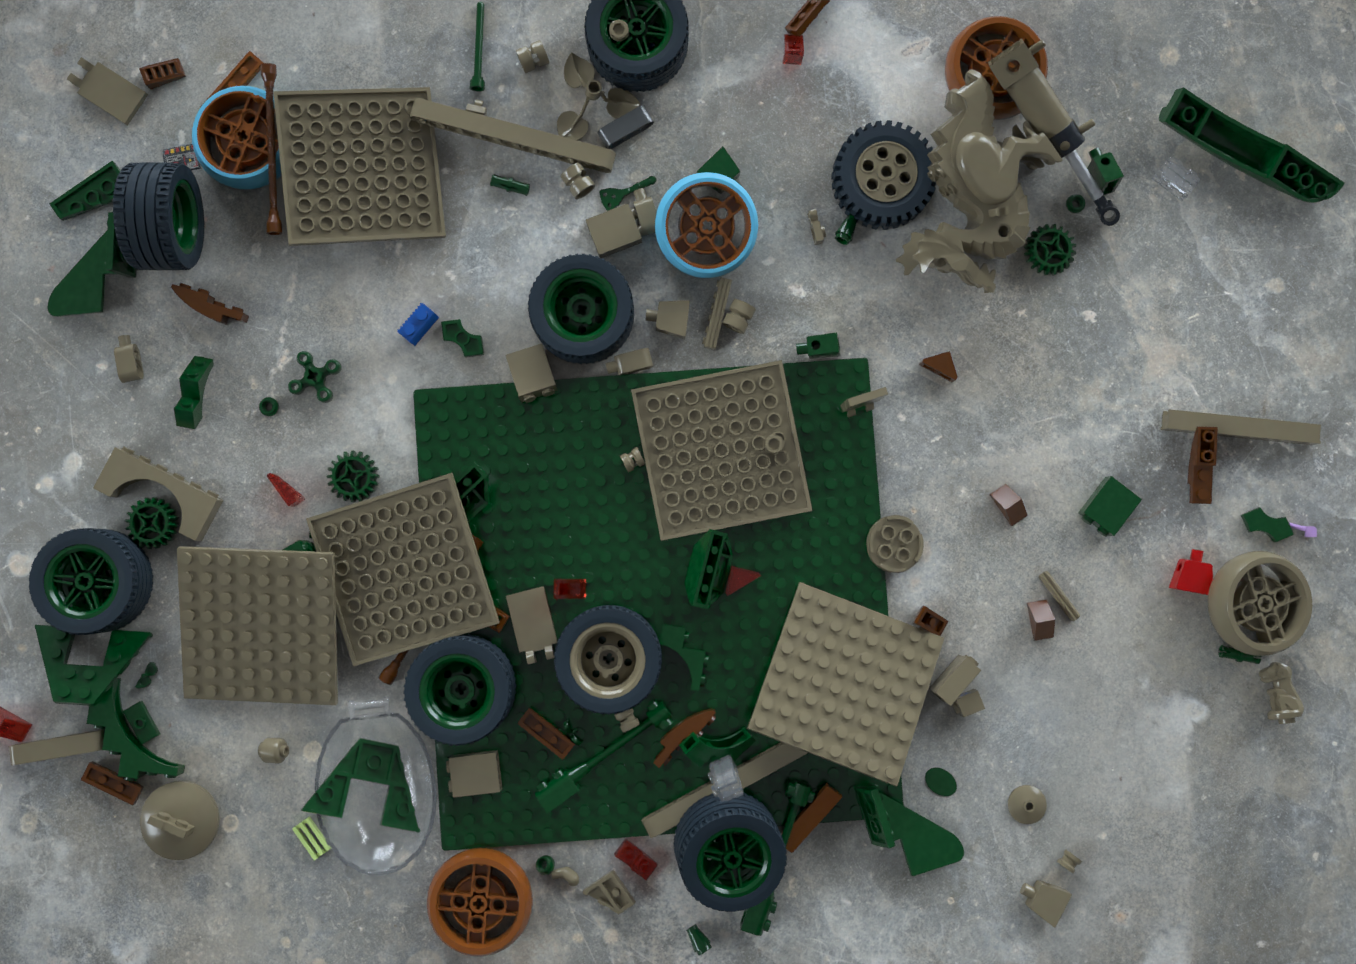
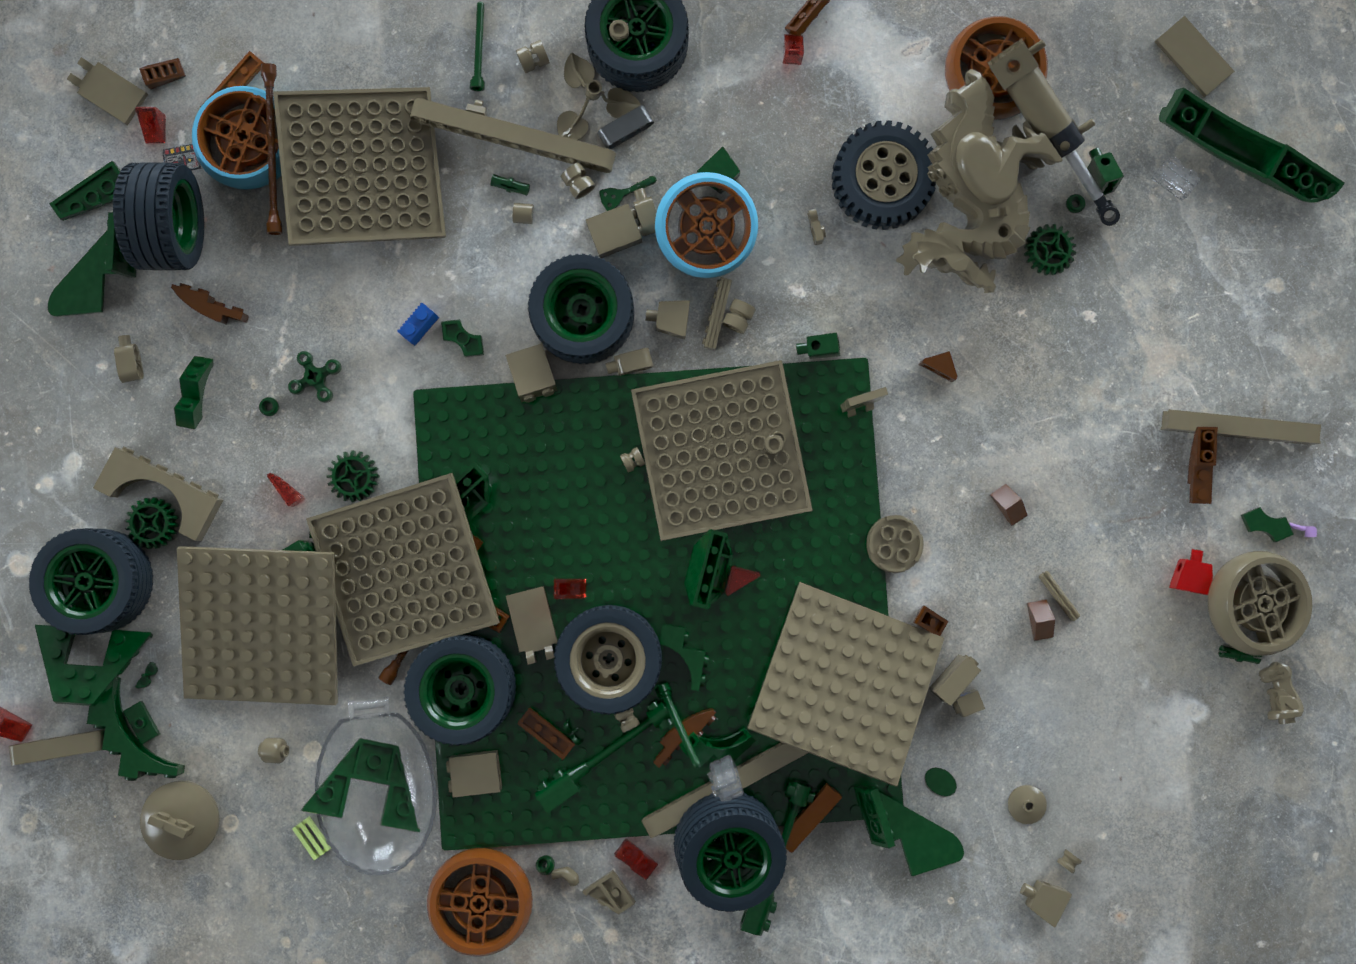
(112, 783): reddish brown plate -> none
(152, 124): none -> clear red slope
(523, 213): none -> dark tan brick
(664, 693): none -> dark green piece
(698, 940): dark green cone -> none
(846, 230): dark green cone -> none
(1109, 506): dark green brick -> none
(1194, 56): none -> dark tan tile

